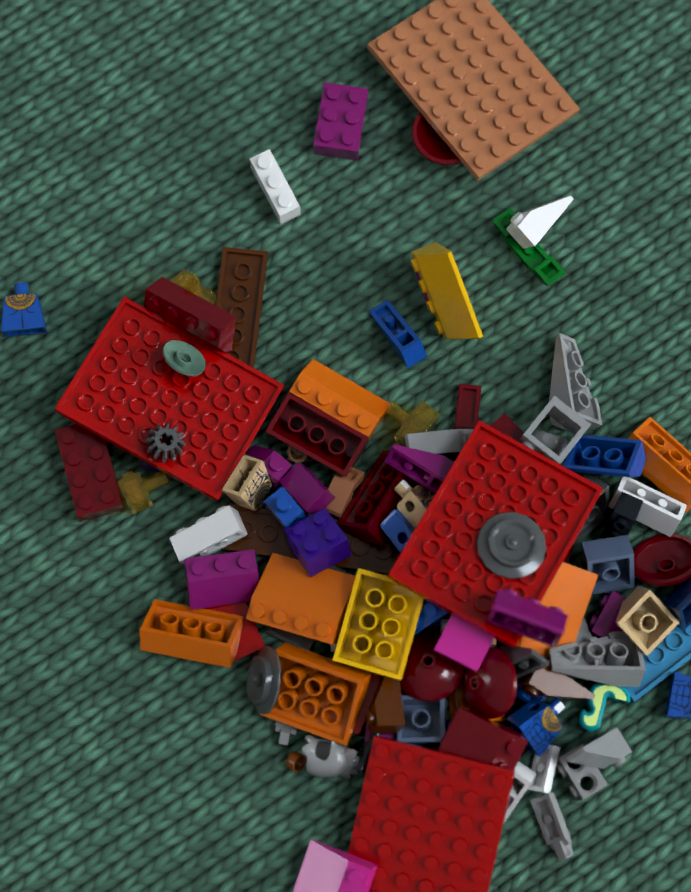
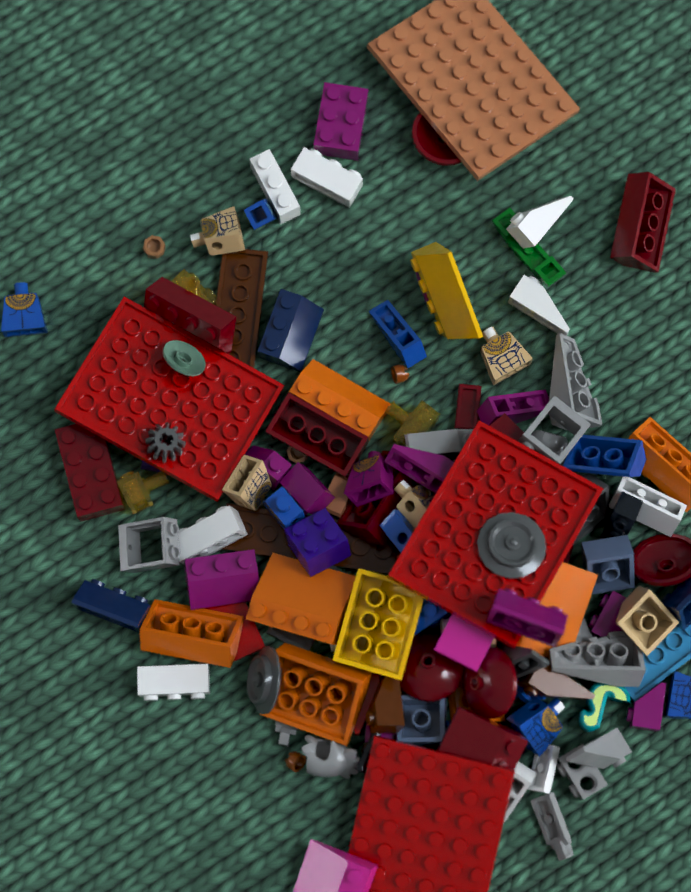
(111, 605): none -> dark blue slope
(131, 548): none -> light grey window
(154, 247): none -> medium nougat tile
(173, 681): none -> white brick
(220, 233): none -> tan torso
(260, 213): none -> blue brick
(290, 331): none -> dark blue slope
(327, 176): none -> white brick
(369, 480): none -> magenta torso
(398, 373): none -> dark orange hinge
(503, 355): none -> torso
(516, 406): none -> magenta slope
(535, 302): none -> white slope
(643, 222): none -> dark red slope
(648, 710): none -> magenta slope

